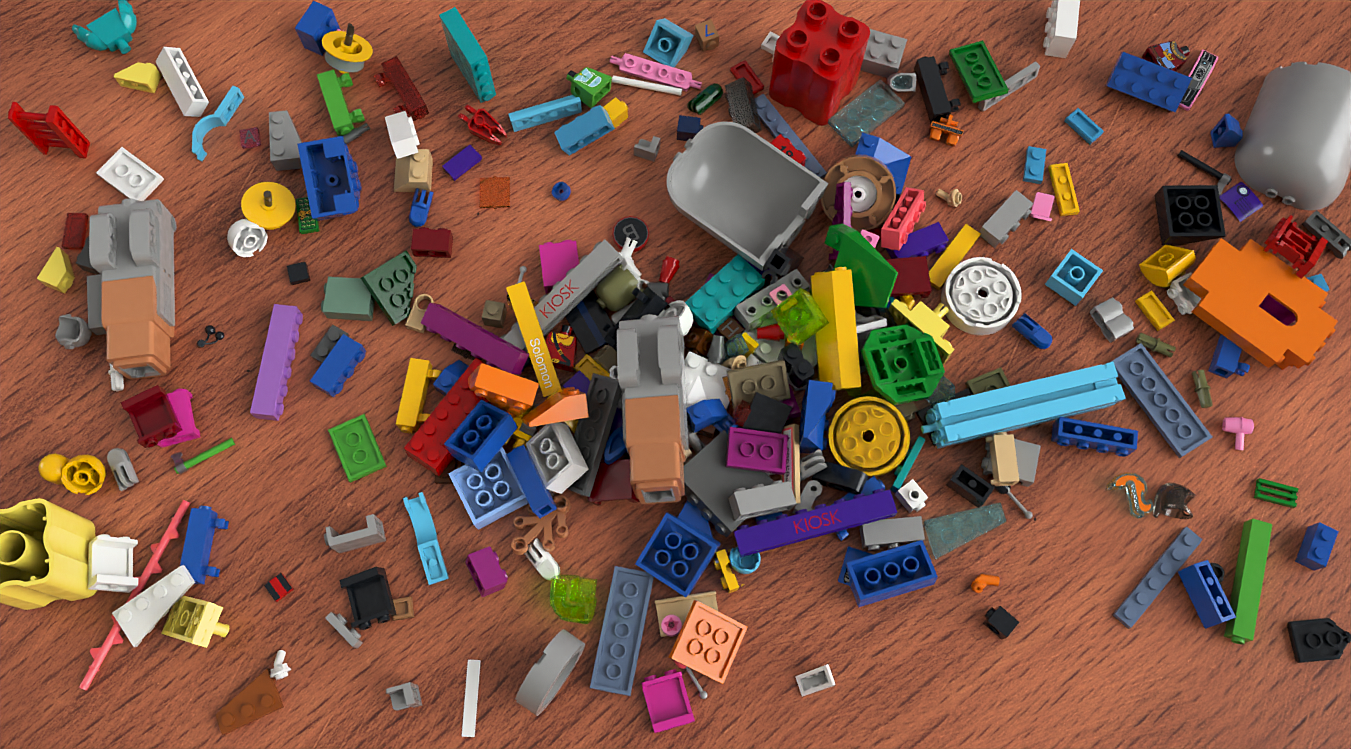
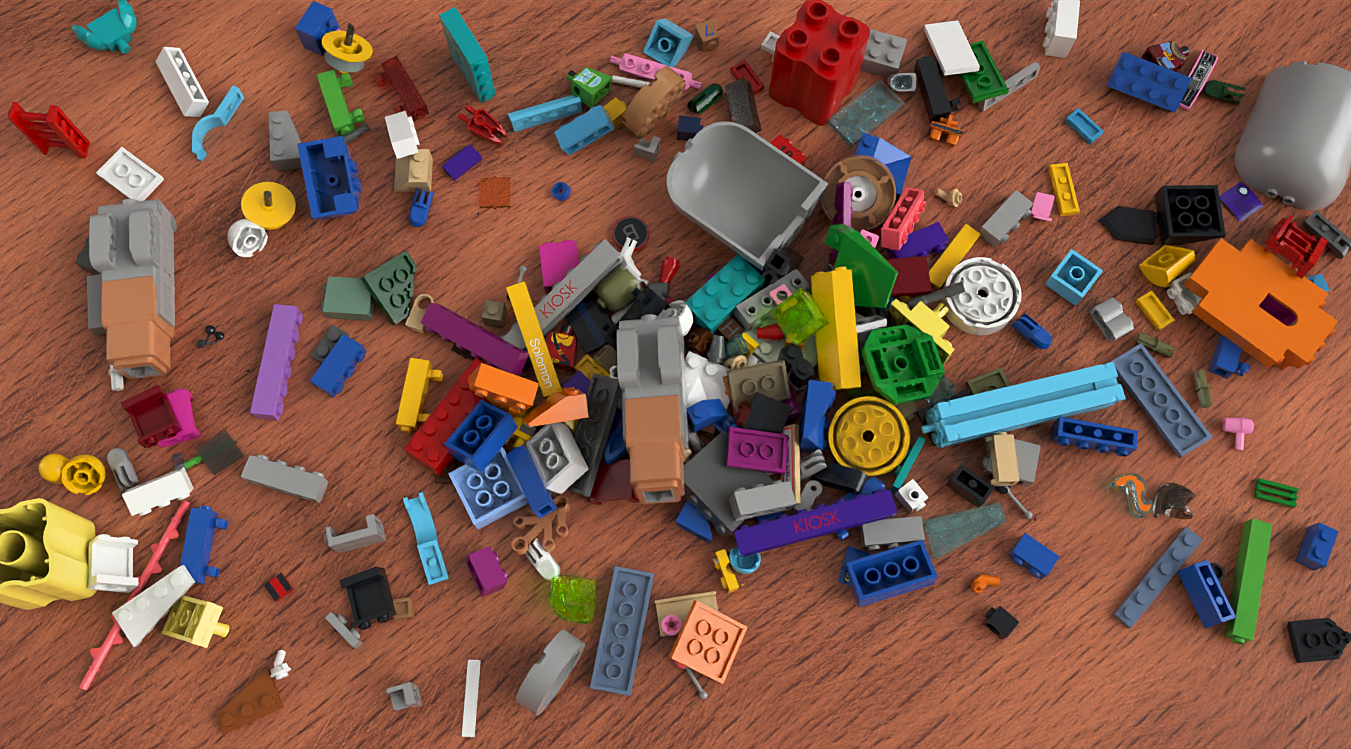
(57, 272): light yellow slope -> none
(72, 332): light grey cap -> none
(75, 231): clear red tile -> none
(139, 77): light yellow slope -> none
(158, 492): none -> white brick
(219, 452): none -> clear smoke piece
(250, 137): clear pink tile -> none
(285, 479): none -> light grey brick
(298, 273): black tile -> none
(305, 220): green tile -> none
(357, 448): bright green tile -> none
(432, 242): dark red brick -> none
(449, 377): blue slope -> none
(653, 102): none -> medium nougat piece
(667, 701): dark pink panel -> none
(677, 554): blue slope -> none
(777, 125): sand blue plate -> none
(815, 680): white slope -> none
(948, 291): none -> dark grey piece
(951, 48): none -> white tile
(1033, 556): none -> blue brick
(1034, 165): dark azure plate -> none
(1131, 224): none -> black tile
(1219, 89): none -> dark green arm
(1224, 179): black piece -> none
(1226, 132): blue slope -> none

